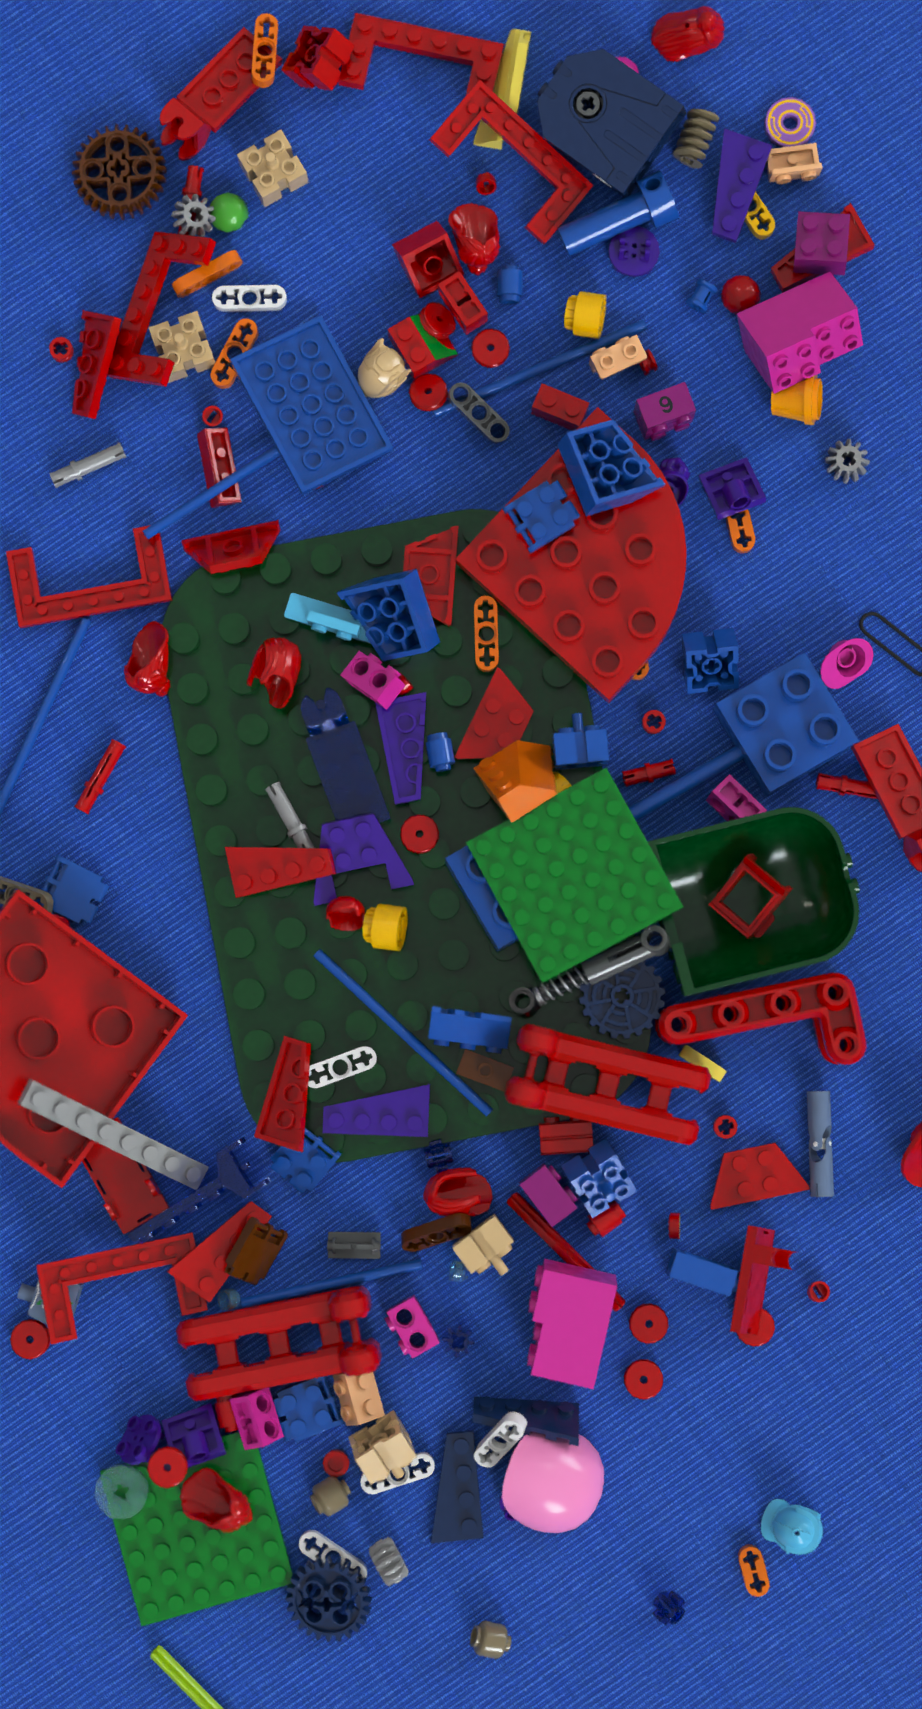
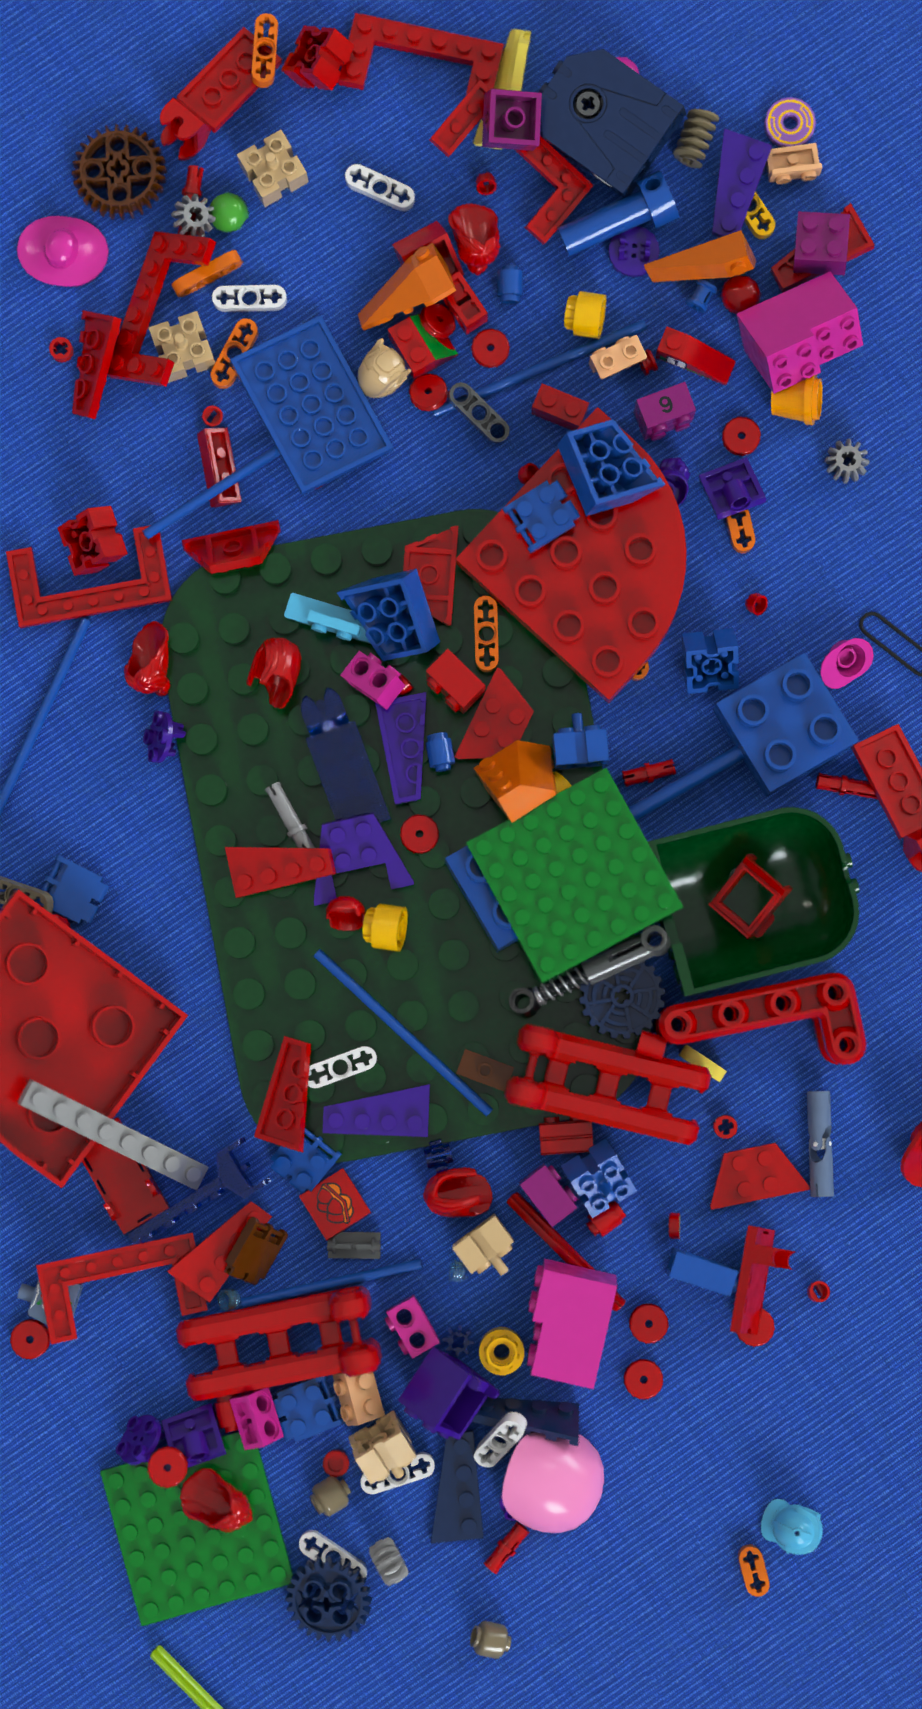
(62, 251): none -> dark pink hat
(87, 465): light grey pin -> none
(92, 540): none -> red brick
(100, 776): red pin -> none
(128, 1477): clear light blue plate -> none
(160, 736): none -> dark purple plate
(335, 1204): none -> red tile
(360, 185): none -> white beam
(418, 281): none -> orange wedge
(436, 1232): reddish brown beam -> none
(446, 1394): none -> dark purple container
(455, 682): none -> red brick
(469, 1029): blue wedge -> none
(503, 1365): none -> yellow piece
(506, 1547): none -> red pin
(511, 119): none -> magenta brick
(526, 472): none -> red hinge
(651, 1045): none -> red panel
(652, 730): red bush -> none
(669, 1607): clear blue gear -> none
(687, 33): red hair -> none
(694, 356): none -> red slope
(710, 260): none -> orange wedge
(733, 800): dark pink brick -> none
(734, 443): none -> red piece
(761, 602): none -> red hinge

